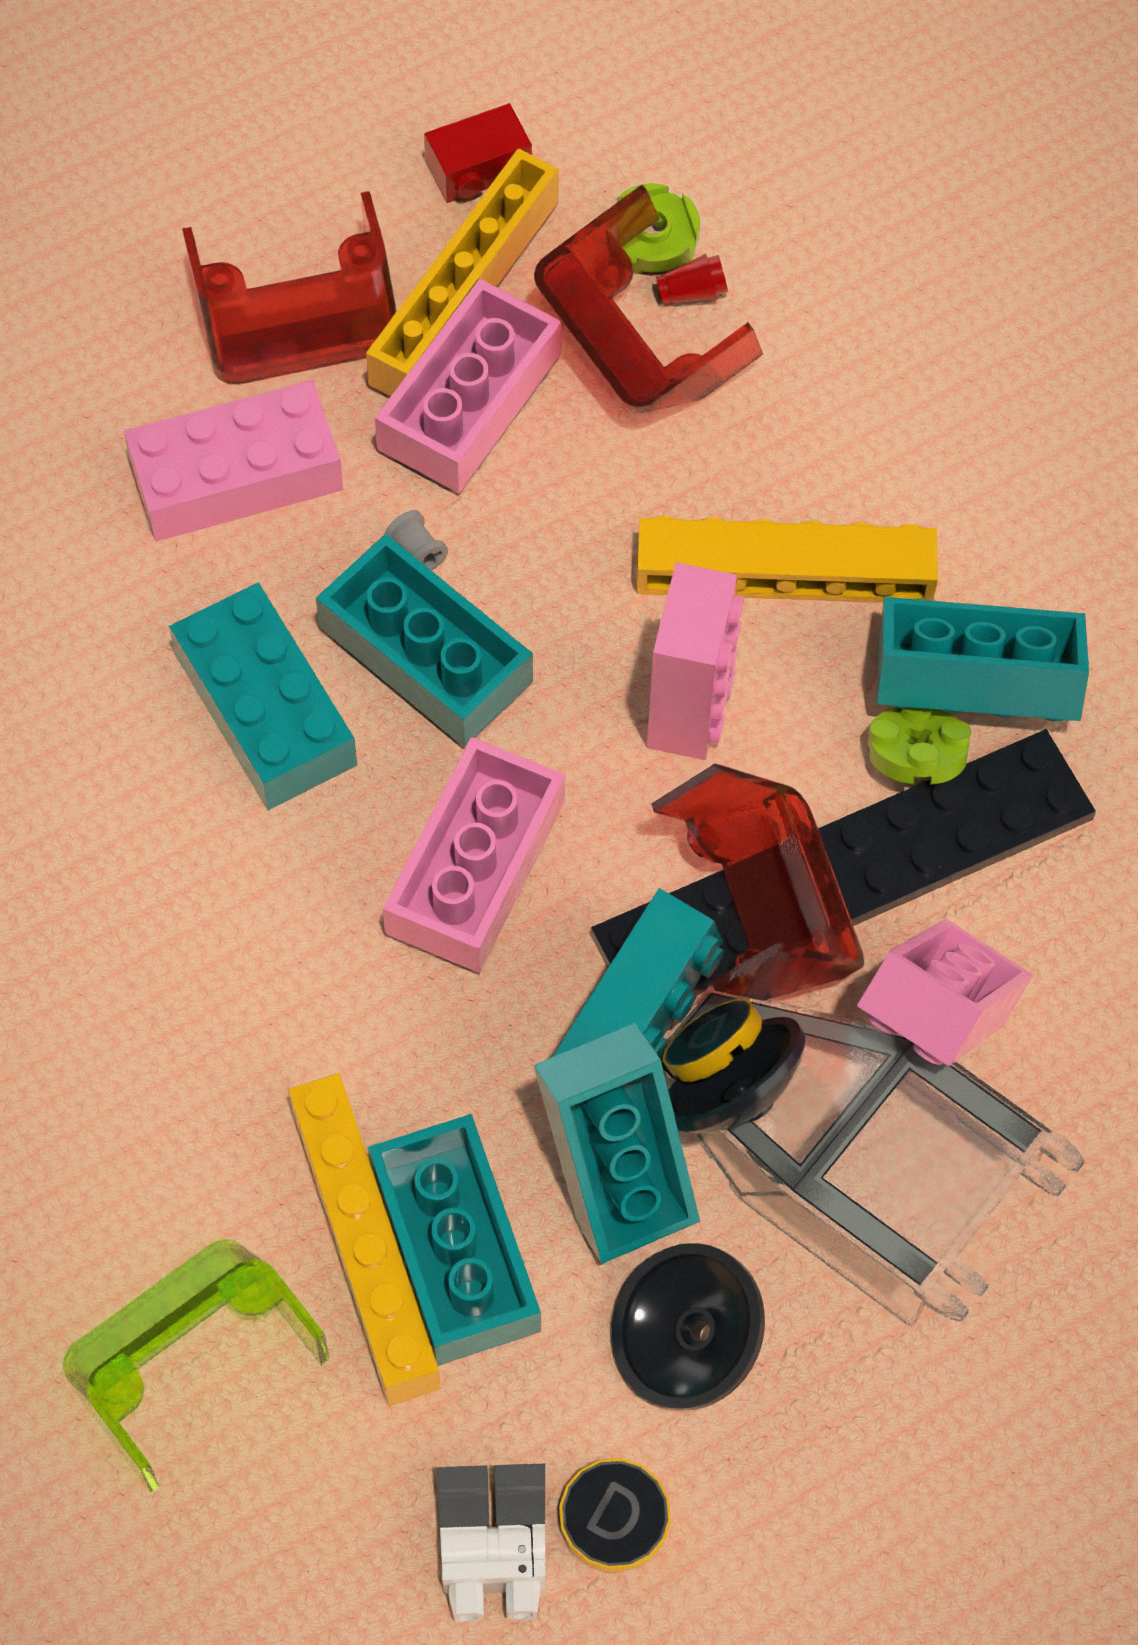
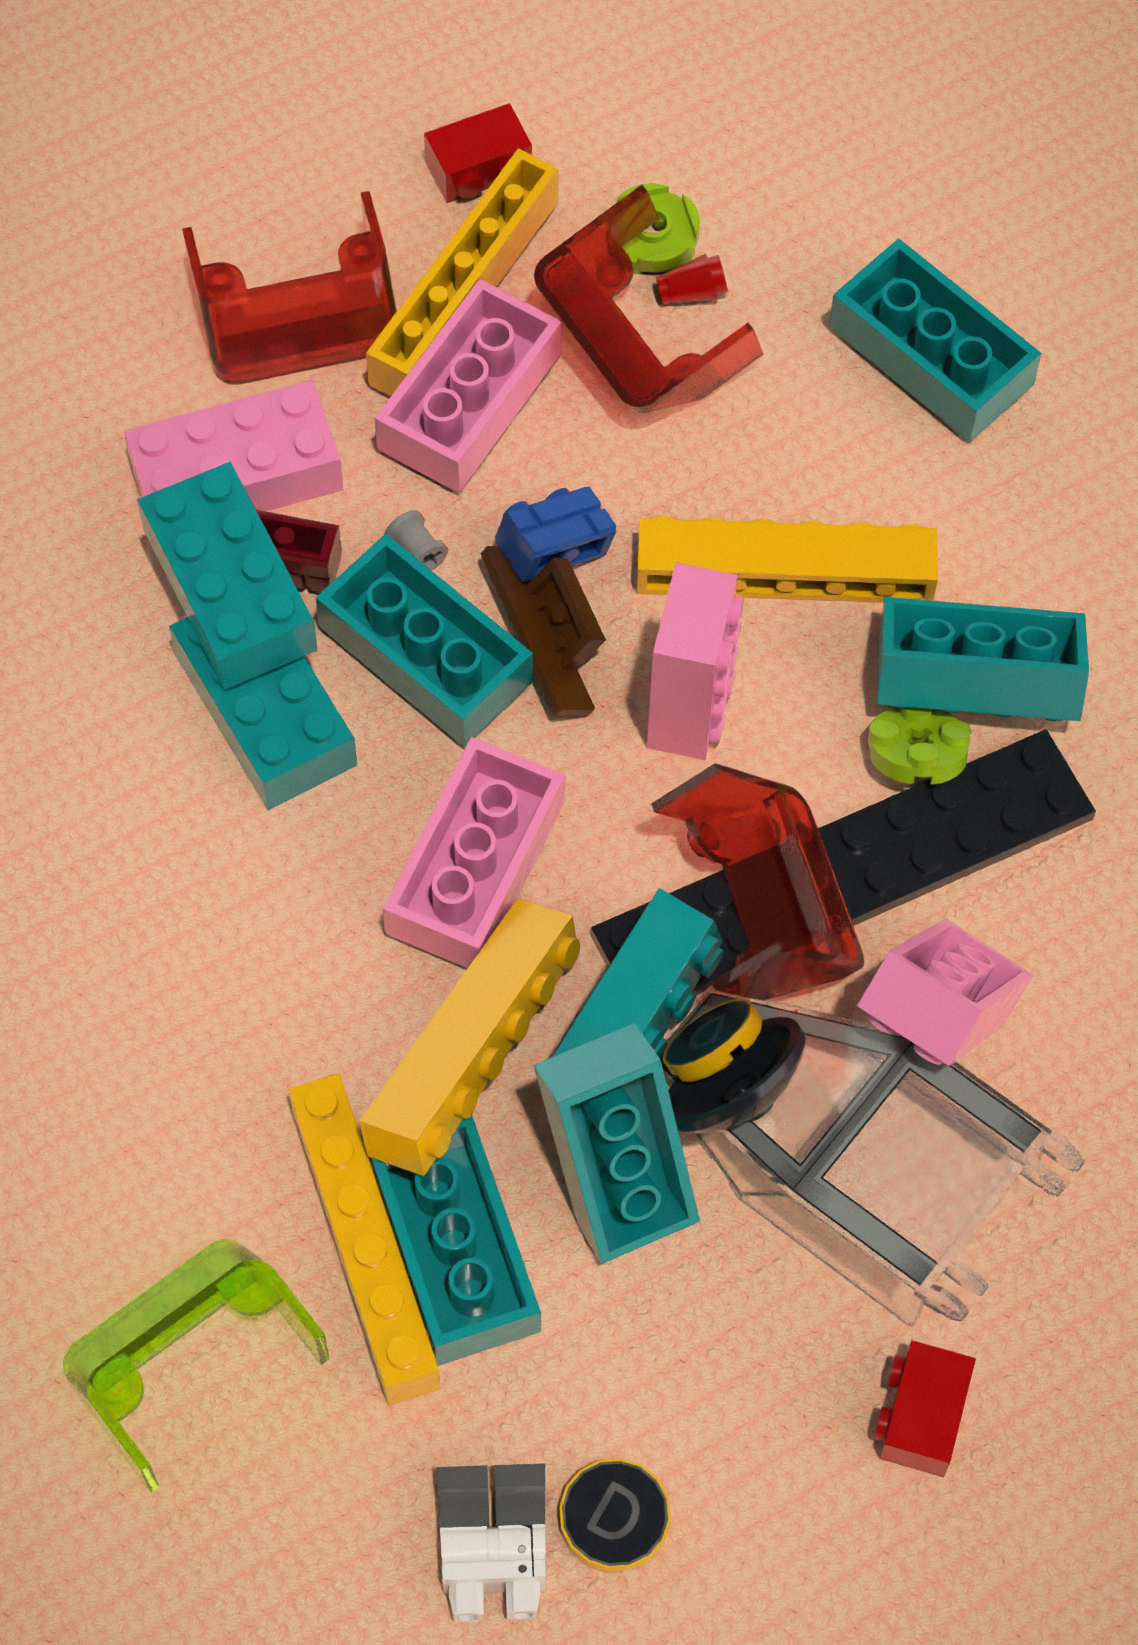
(227, 575): none -> teal brick
(307, 548): none -> dark red brick
(470, 1037): none -> yellow brick
(553, 624): none -> reddish brown bracket
(557, 527): none -> blue brick
(662, 1321): black dish -> none
(926, 1408): none -> red brick
(934, 339): none -> teal brick

